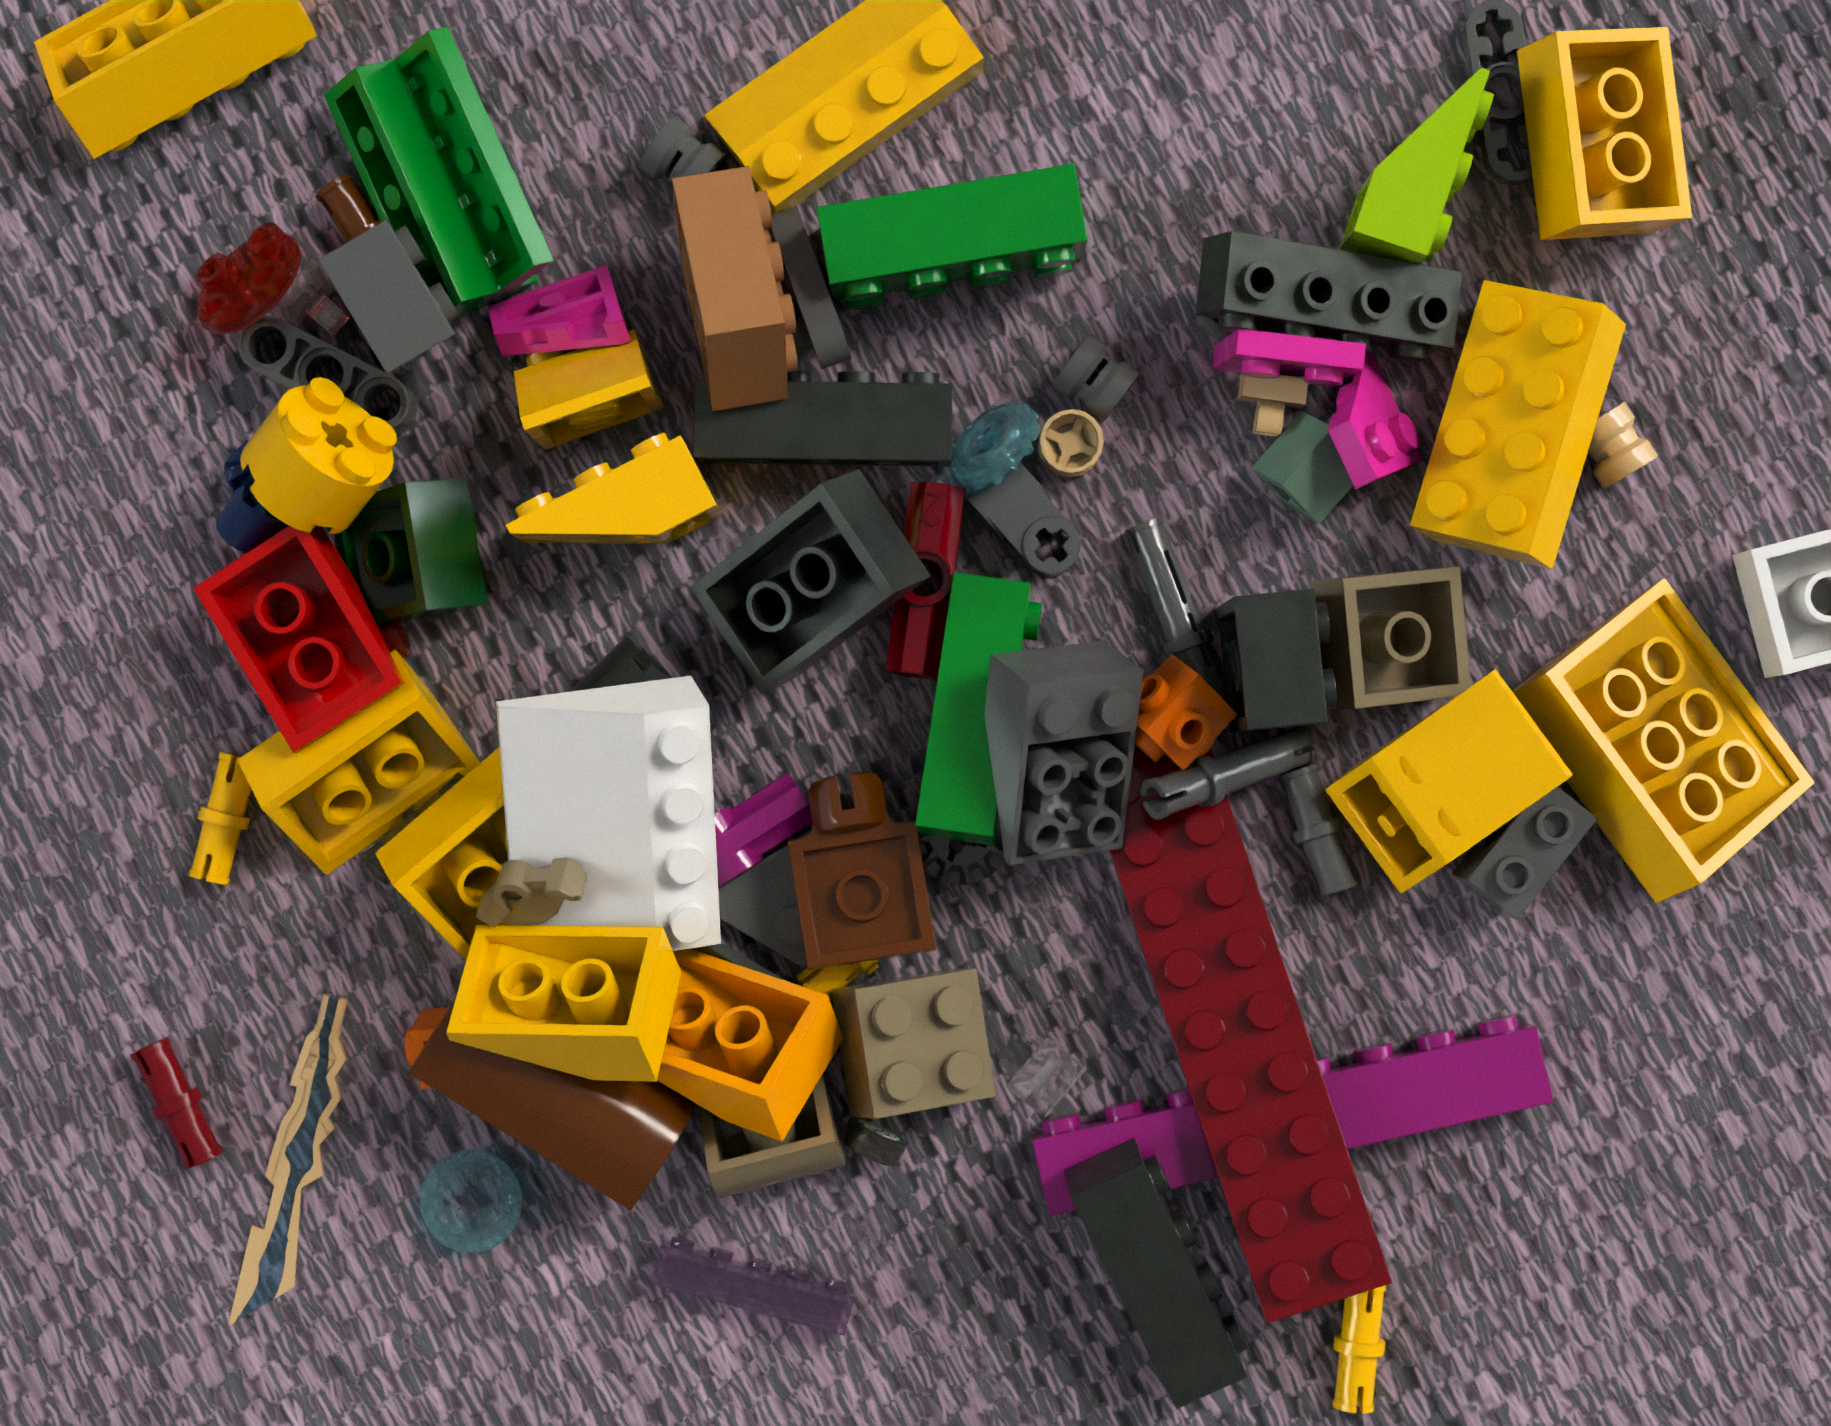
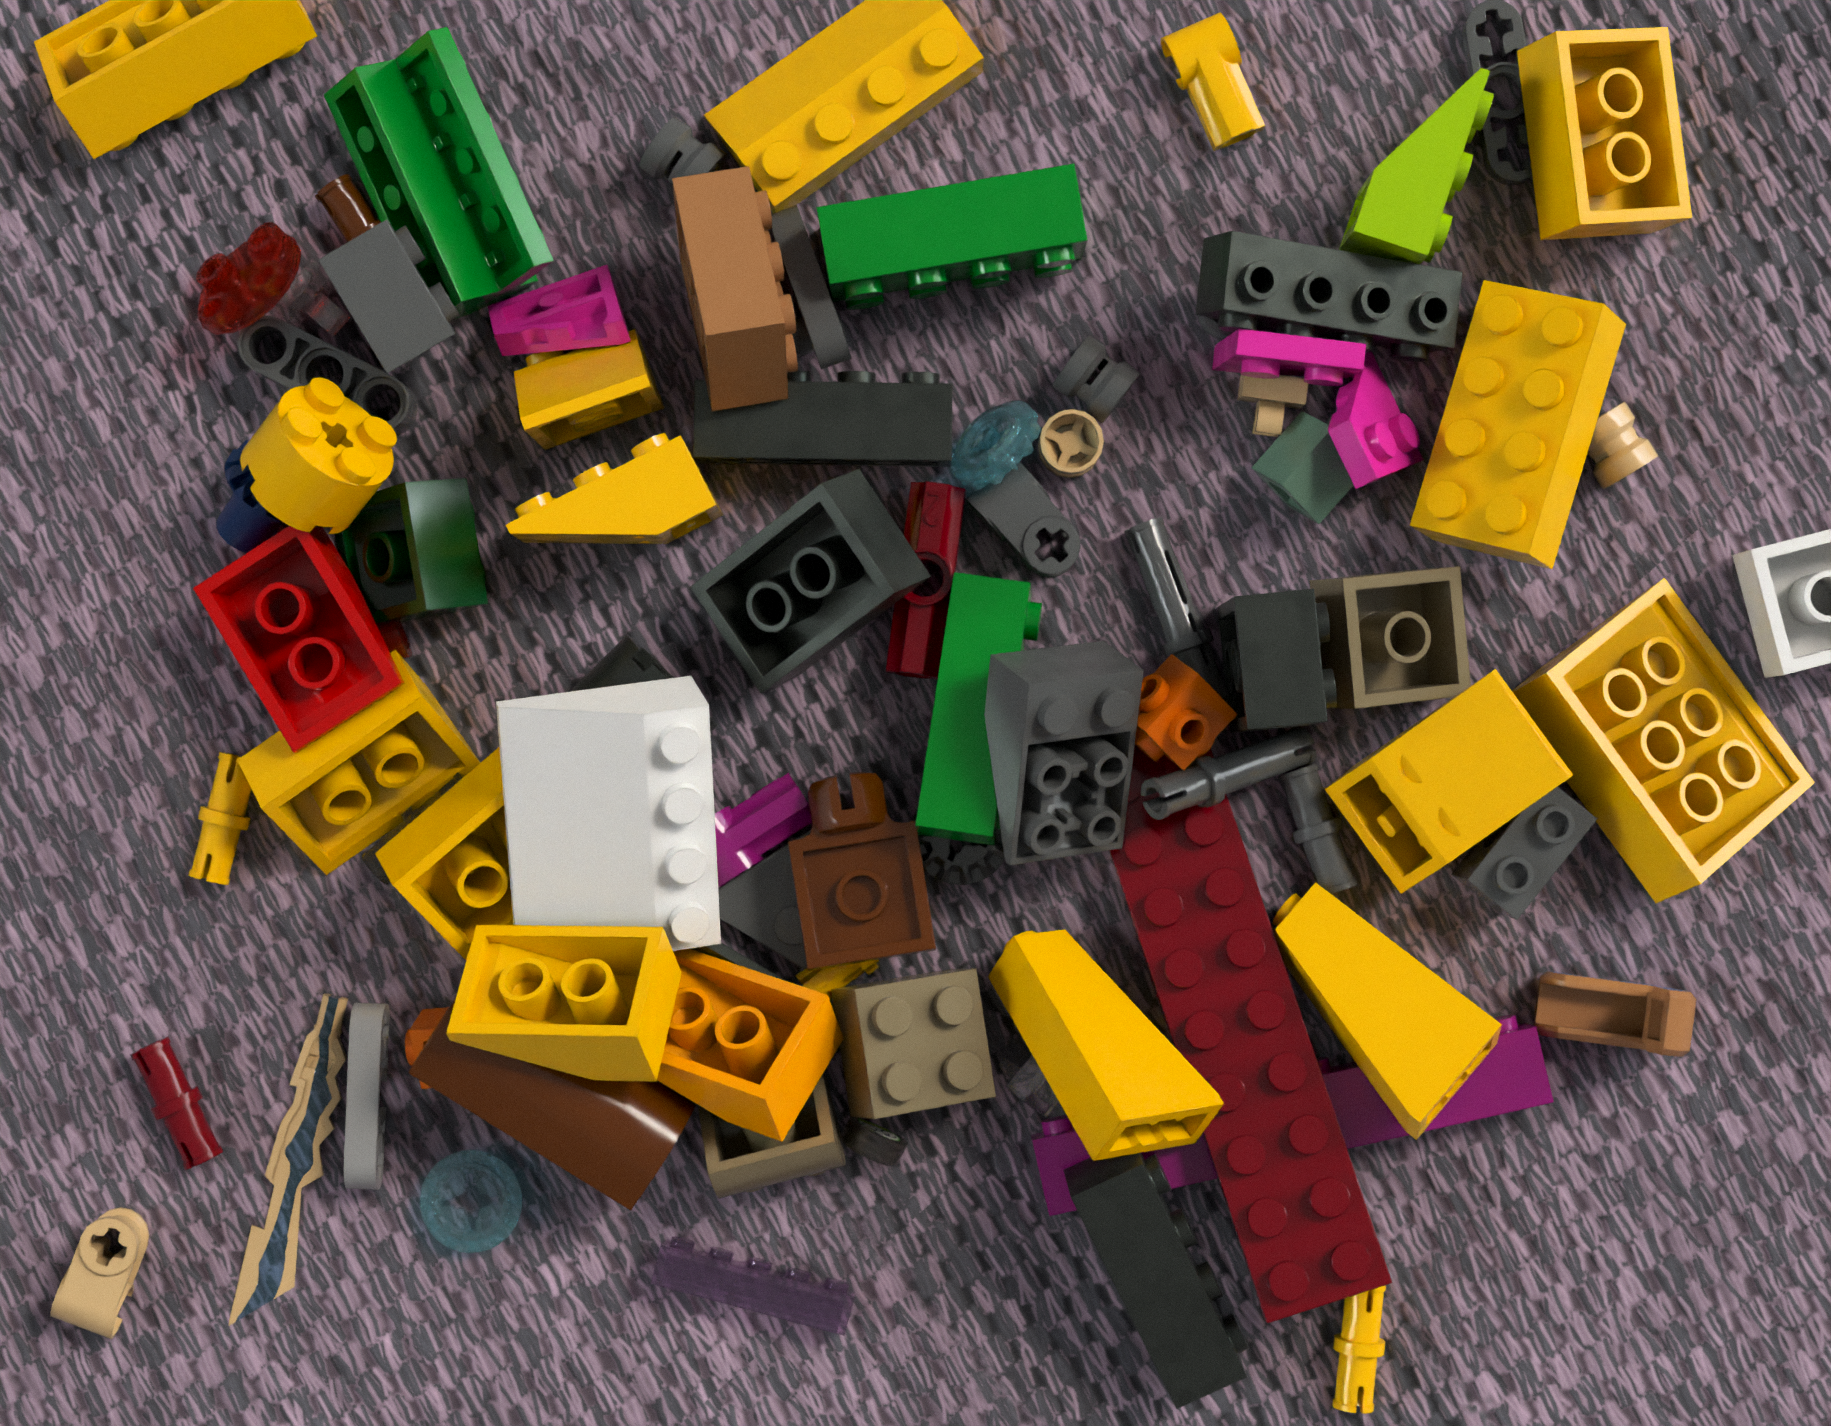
(98, 1278): none -> tan piece
(363, 1112): none -> light grey beam
(531, 894): dark tan piece -> none
(1099, 1051): none -> yellow slope
(1212, 76): none -> yellow piece
(1387, 1009): none -> yellow slope
(1615, 1013): none -> medium nougat animal

